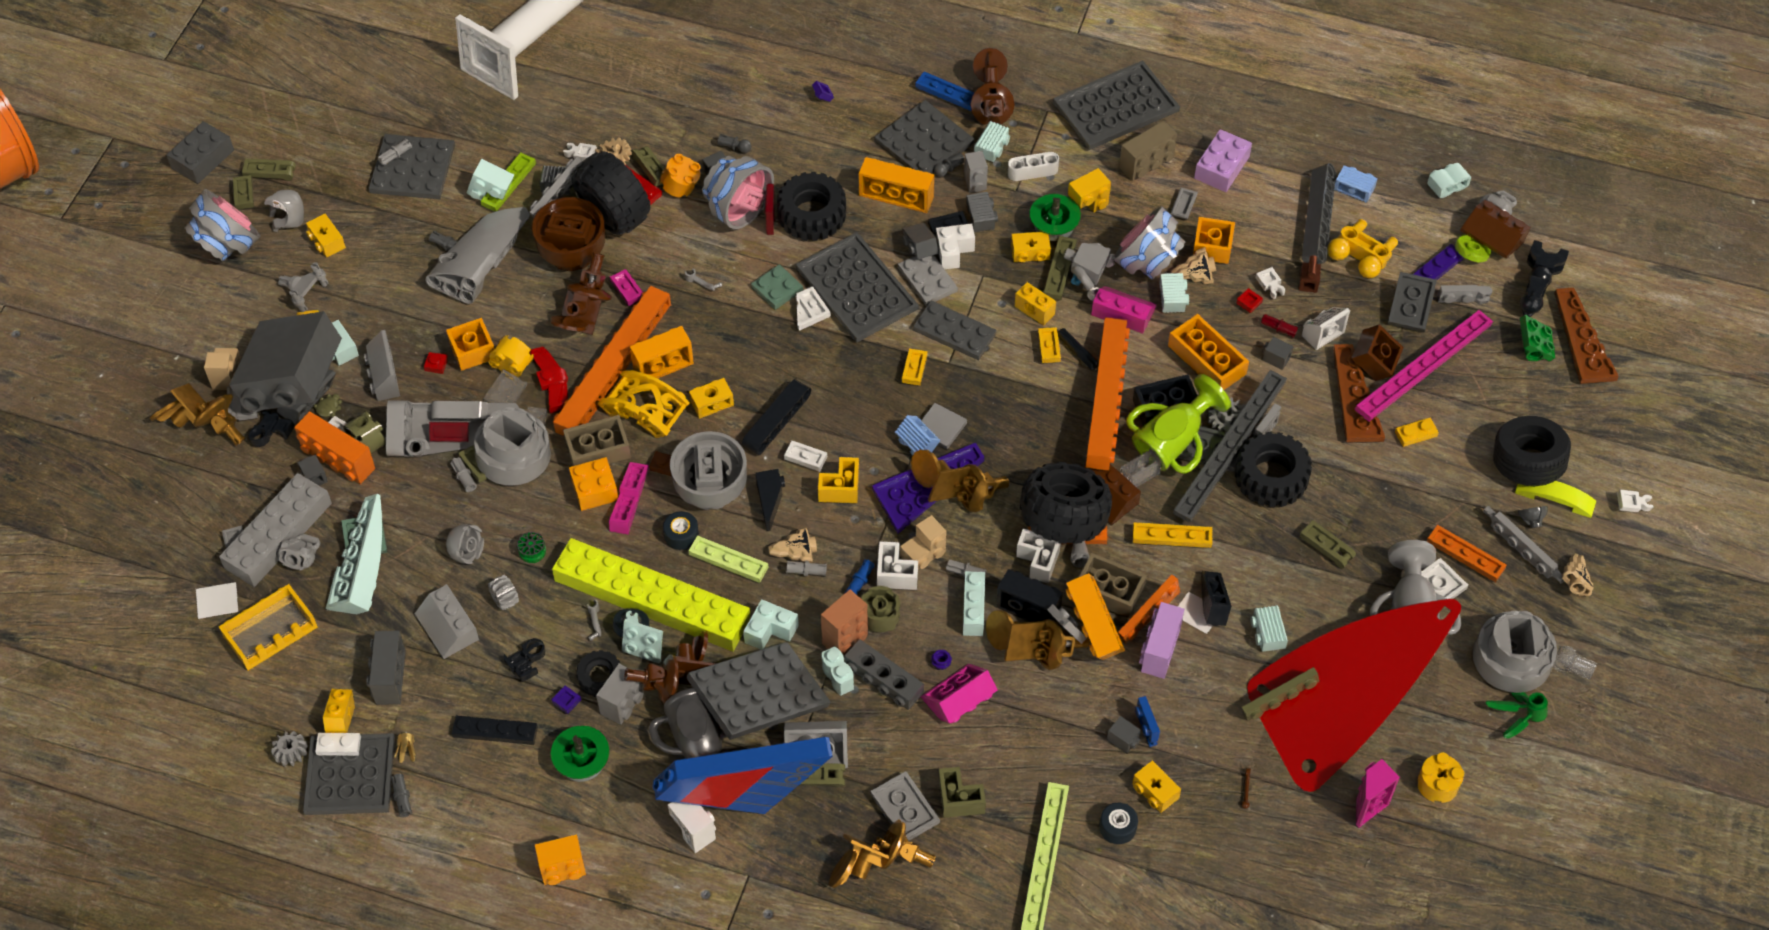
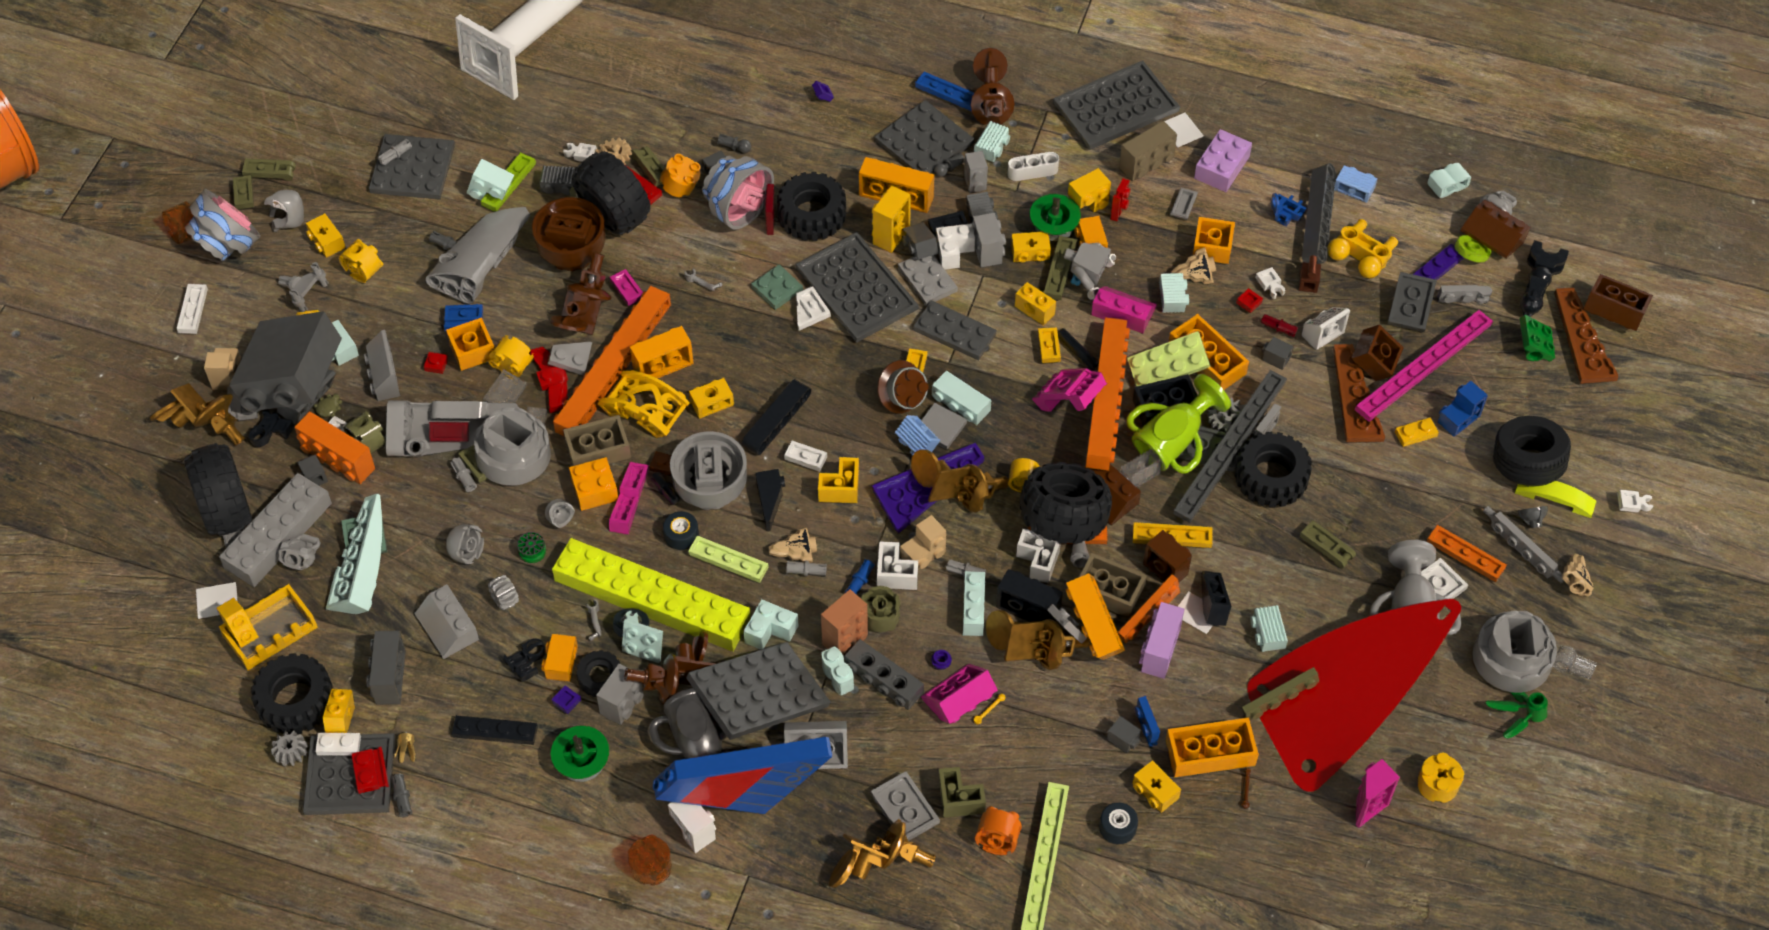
(176, 219): none -> clear orange brick
(192, 308): none -> white plate
(200, 152): dark grey brick -> none
(217, 489): none -> black tyre
(237, 622): none -> yellow brick
(285, 672): none -> black tyre
(360, 260): none -> yellow brick
(370, 770): none -> red plate
(461, 314): none -> blue plate
(556, 191): light grey plate -> none
(559, 512): none -> light grey piece
(560, 657): none -> light orange brick
(560, 860): light orange brick -> none
(570, 356): none -> light grey wing
(650, 860): none -> clear orange brick
(665, 488): none -> black axle
(820, 776): olive plate -> none
(890, 218): none -> yellow brick
(901, 386): none -> reddish brown piece
(961, 398): none -> light aqua brick
(978, 719): none -> yellow hinge
(988, 239): none -> light grey brick
(998, 831): none -> orange brick
(1019, 472): none -> yellow piece
(1073, 384): none -> dark pink plate
(1091, 231): none -> light orange brick
(1120, 200): none -> red plate
(1150, 244): piece -> none
(1167, 557): none -> reddish brown brick
(1169, 360): none -> yellowish green plate
(1185, 129): none -> white sticker
(1211, 747): none -> light orange brick
(1280, 210): none -> blue piece
(1464, 408): none -> blue brick
(1618, 302): none -> reddish brown brick

